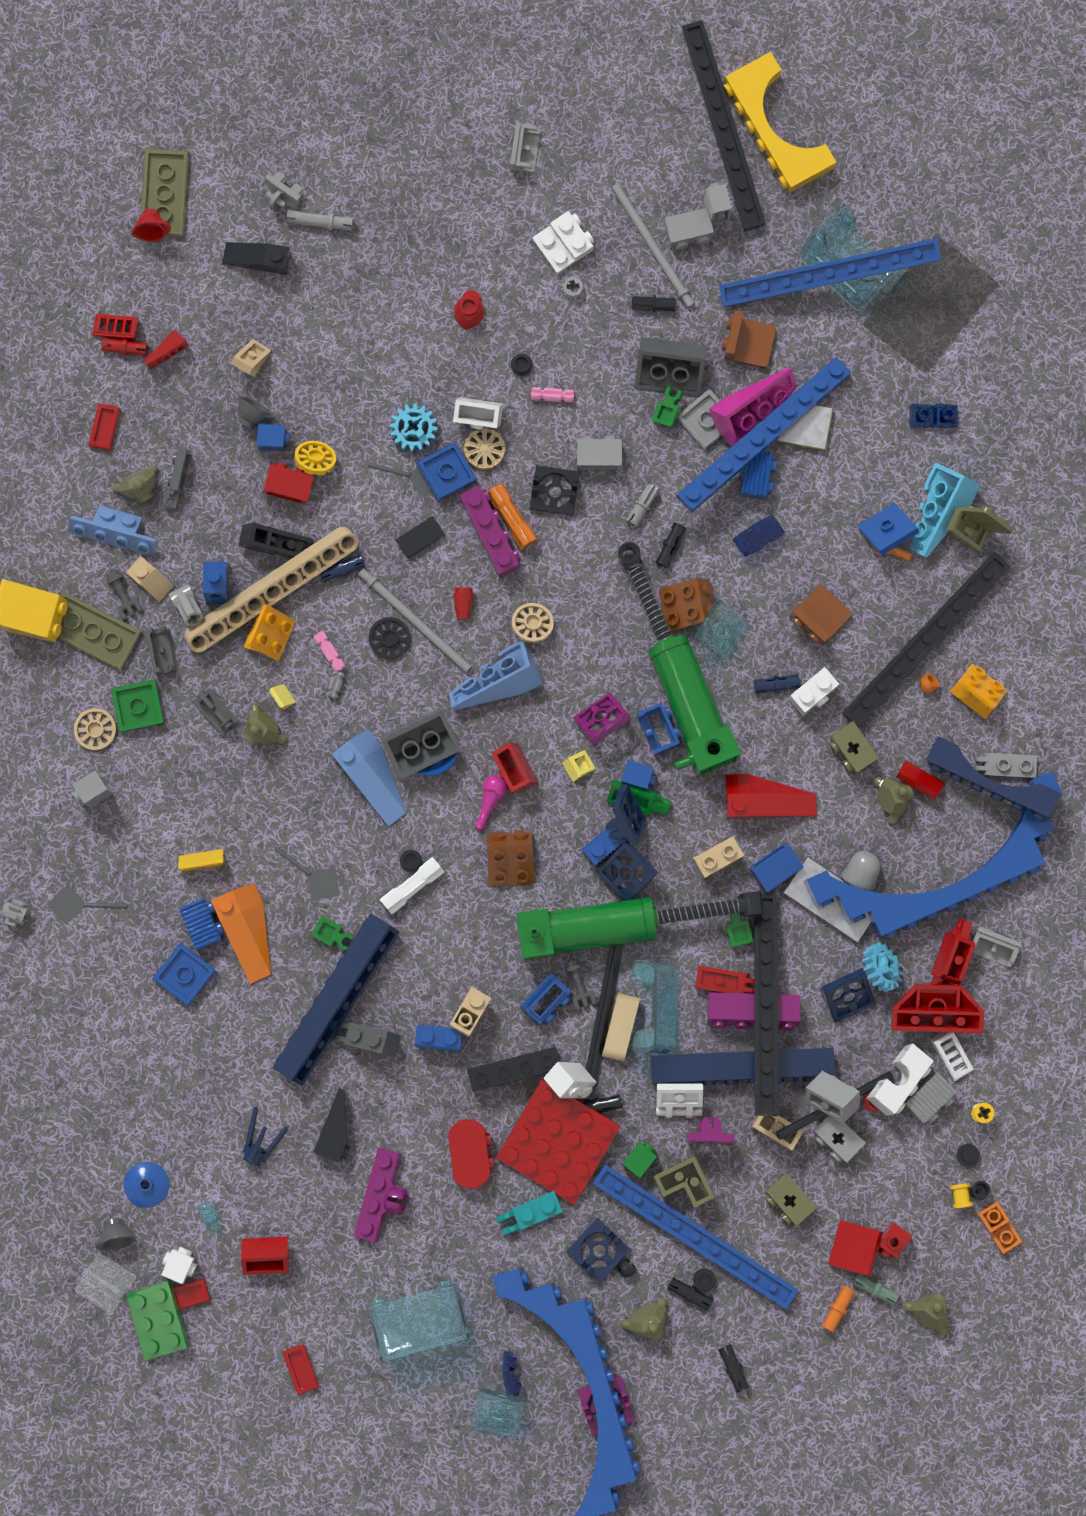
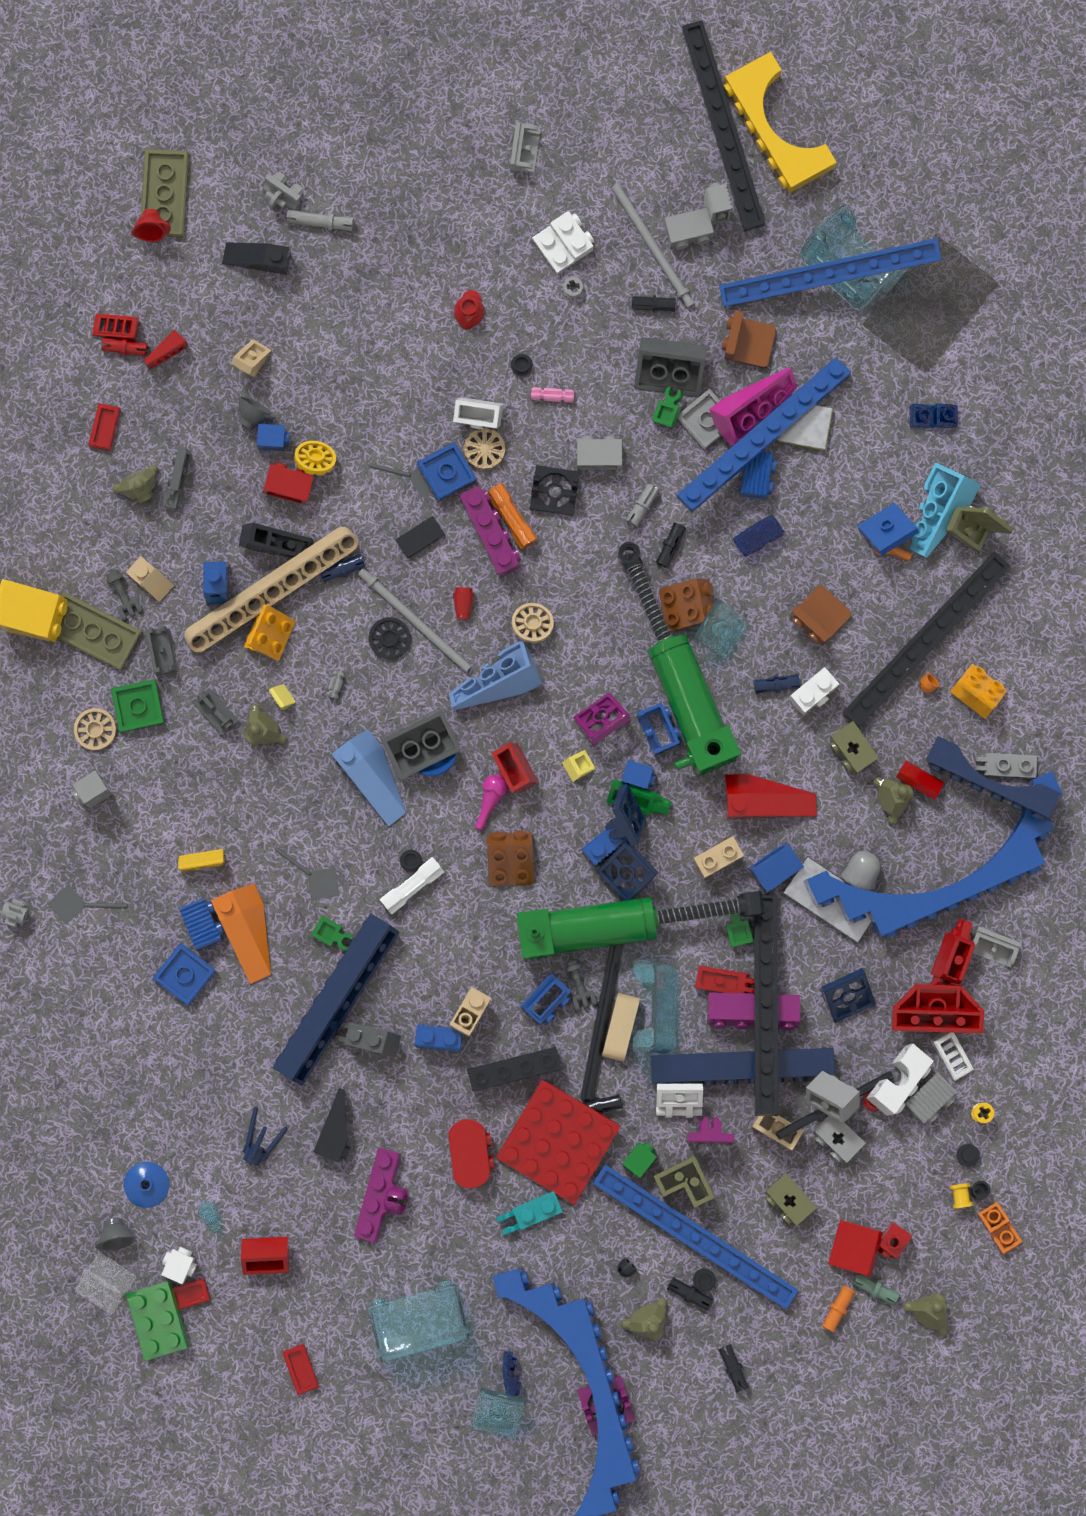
(114, 529): medium blue bracket -> none
(186, 604): light grey piece -> none
(329, 651): bright pink axle -> none
(420, 421): medium azure gear -> none
(570, 1080): white brick -> none
(598, 1227): dark blue piece -> none
(882, 967): medium azure gear -> none

